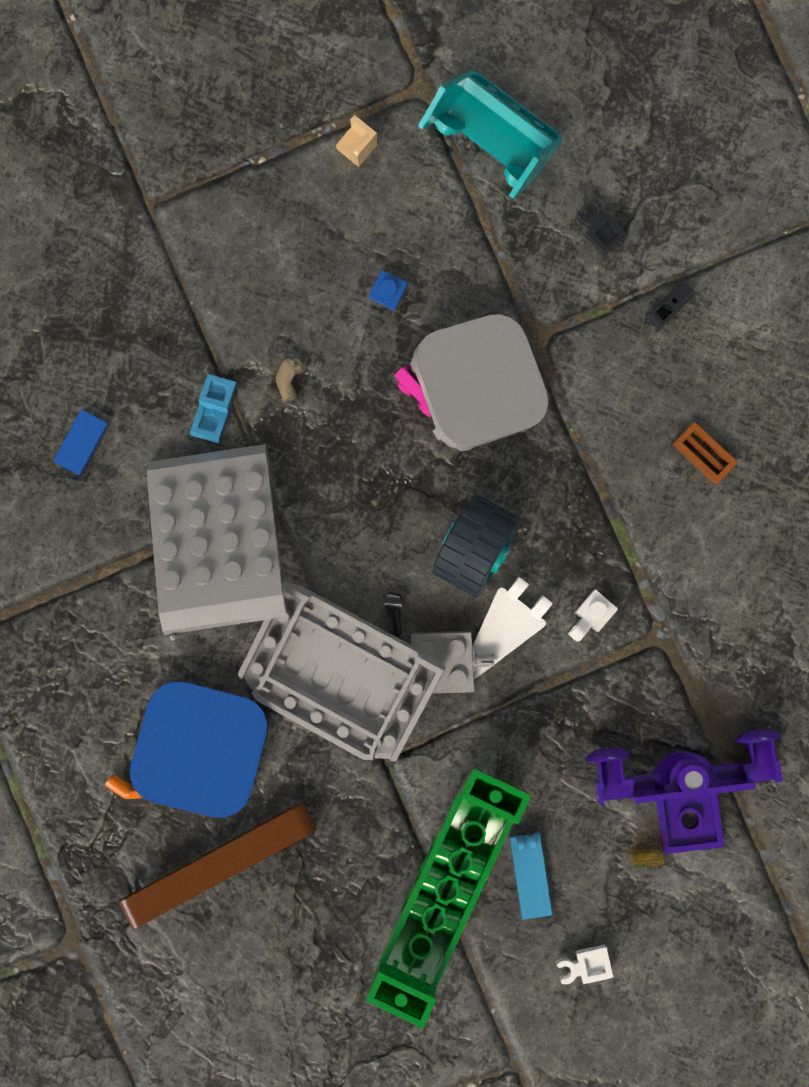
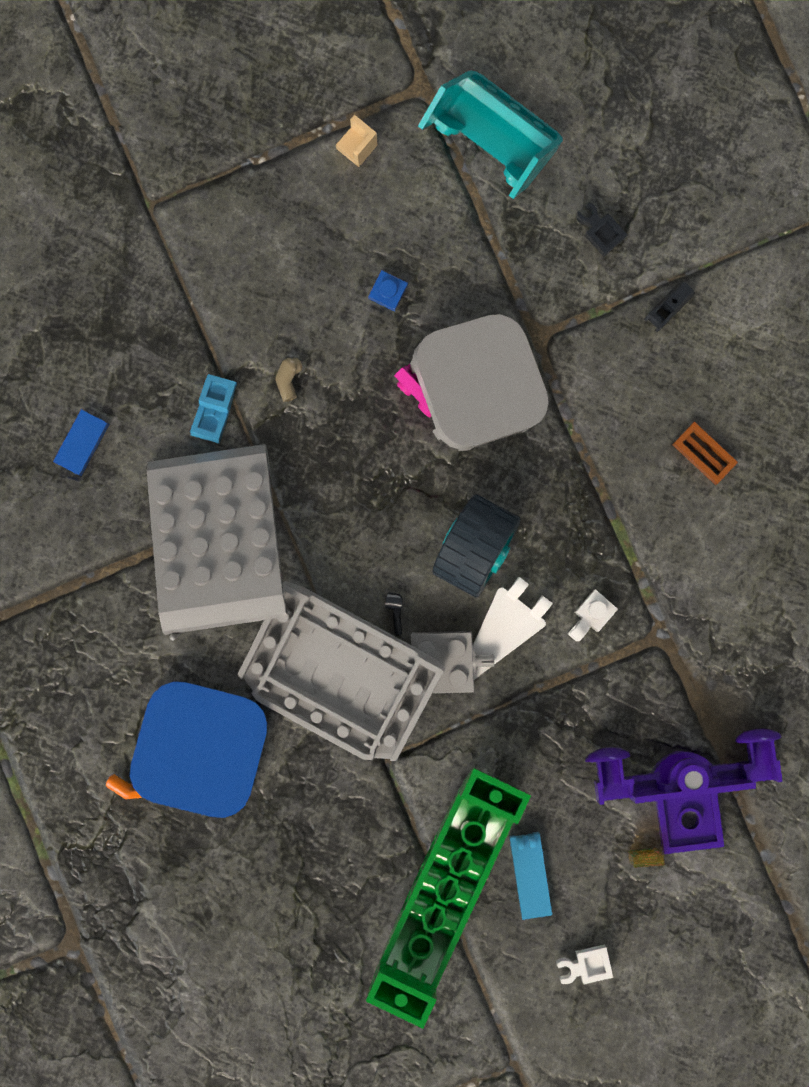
(217, 865): reddish brown beam -> none

